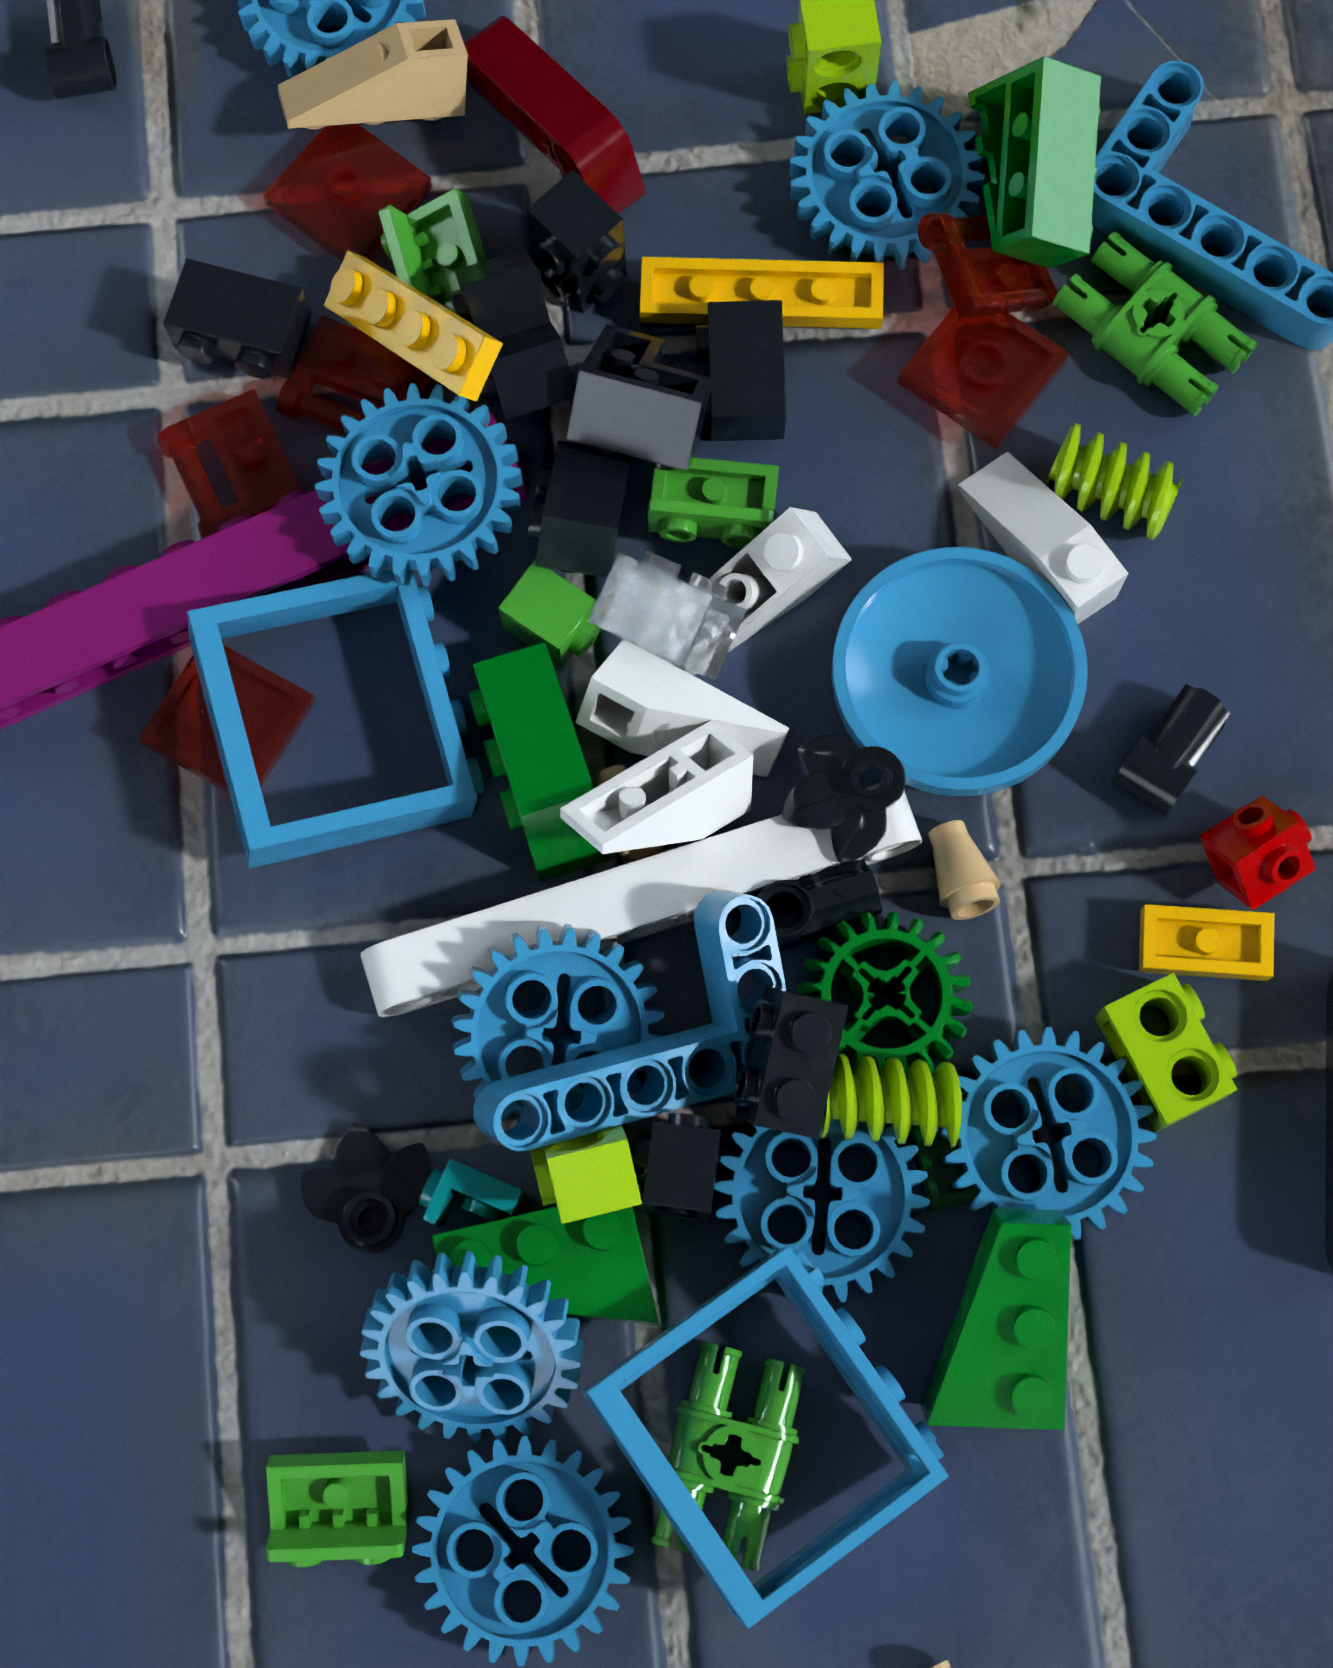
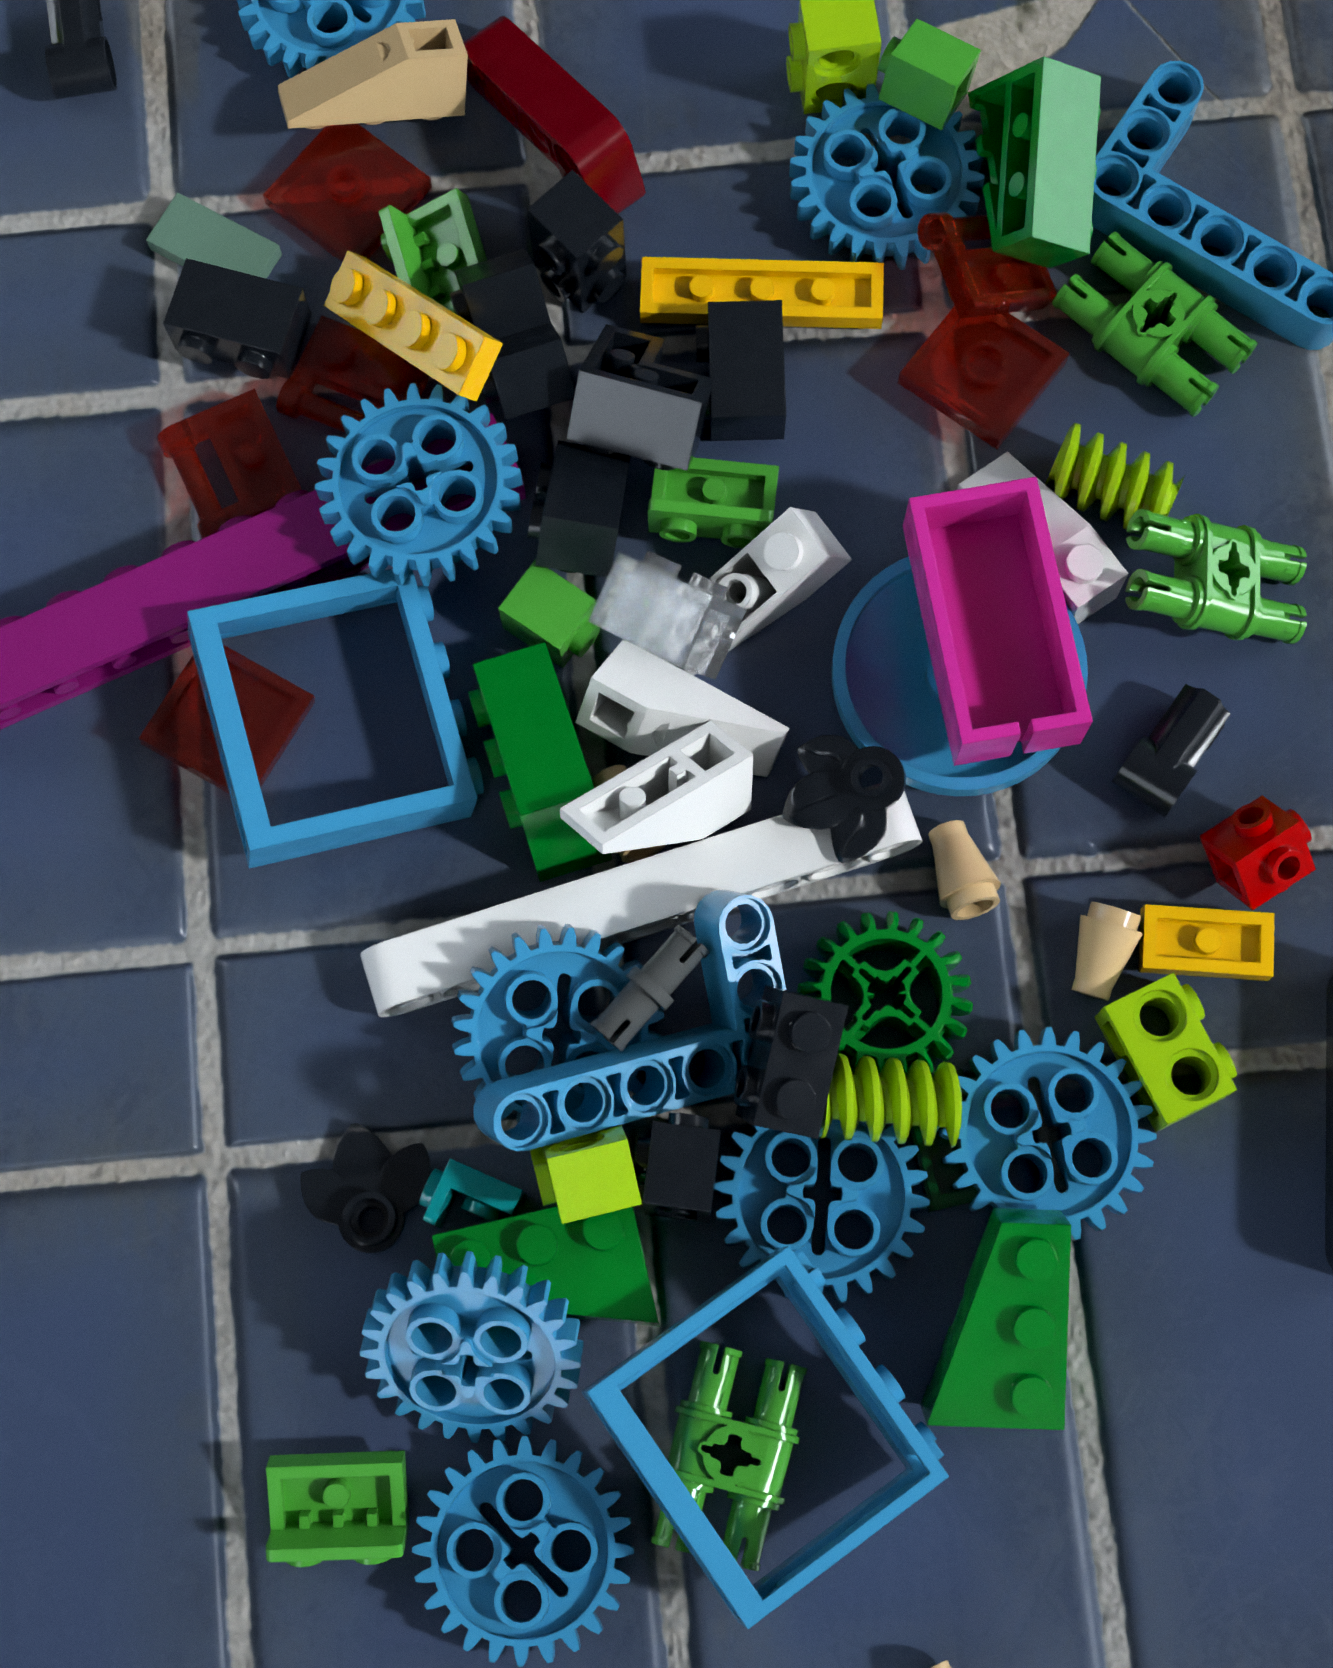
(208, 237): none -> sand green tile
(650, 988): none -> dark grey pin
(824, 900): black piece -> none
(927, 73): none -> bright green brick
(996, 621): none -> dark pink piece
(1103, 949): none -> tan cone
(1216, 577): none -> bright green pin

